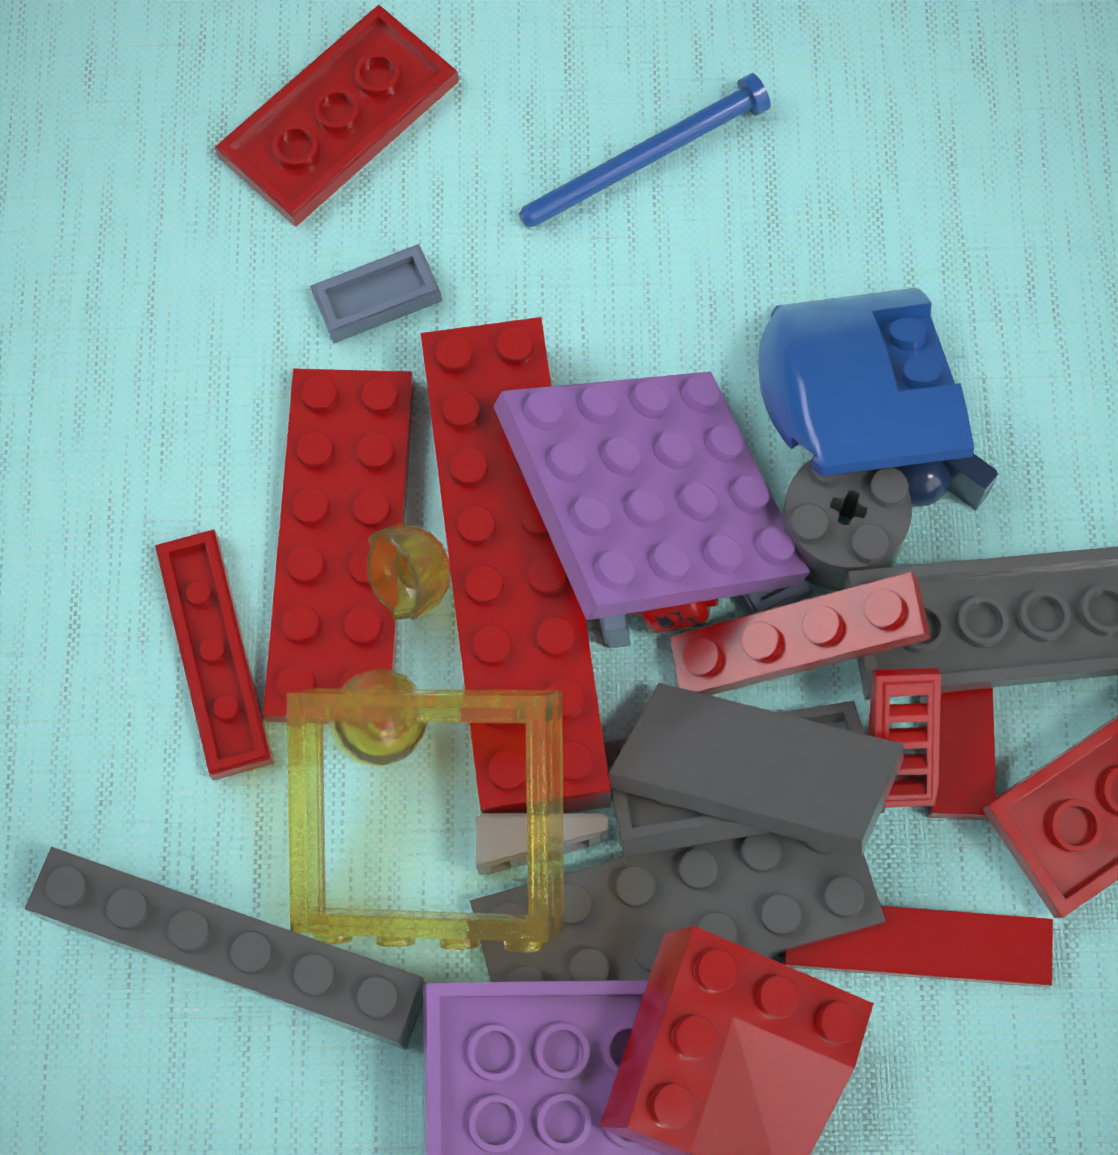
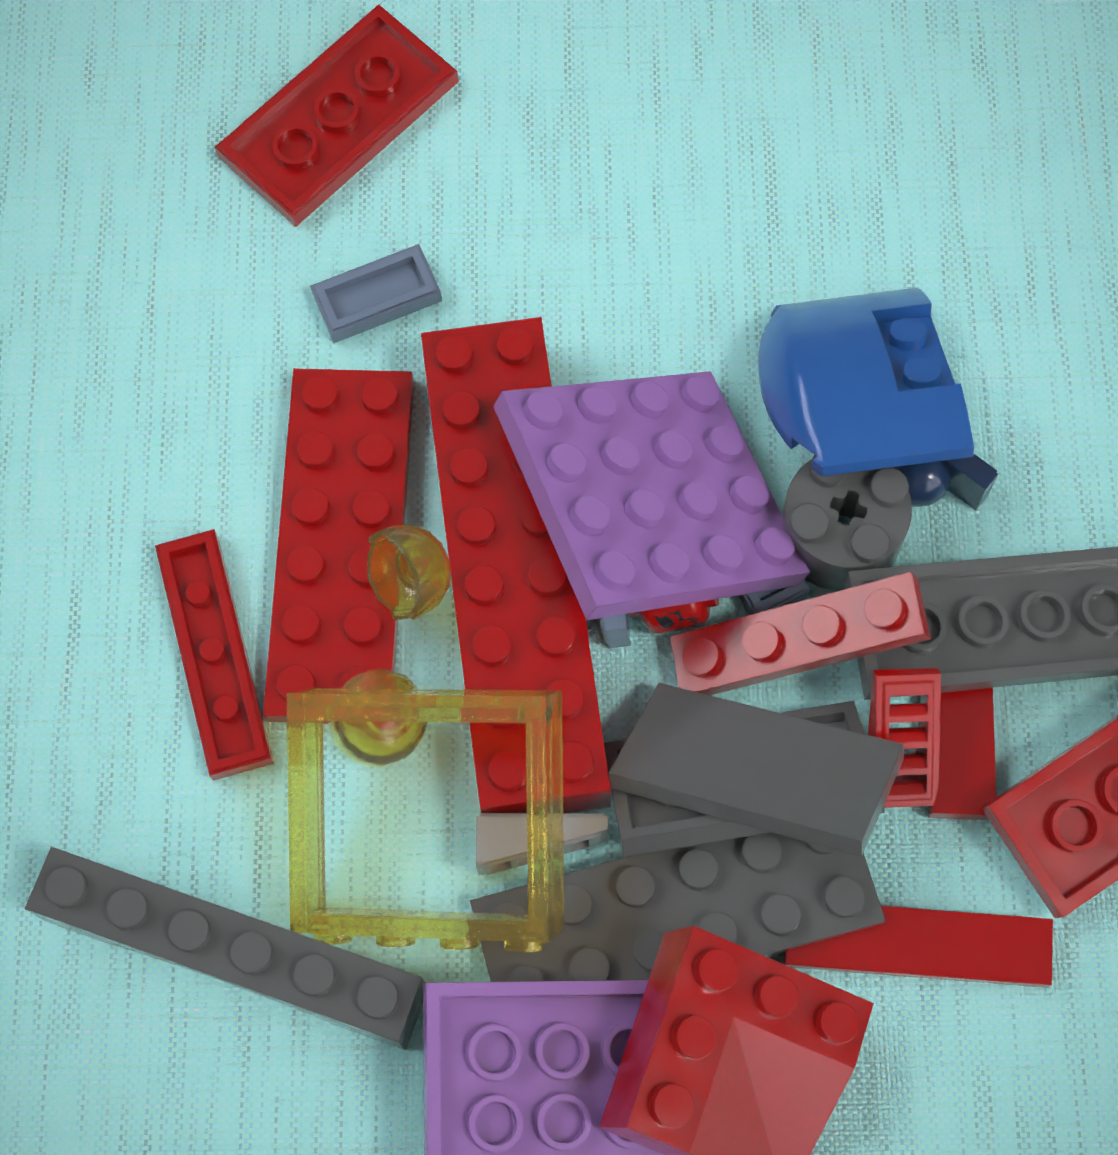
(749, 97): blue bar -> none

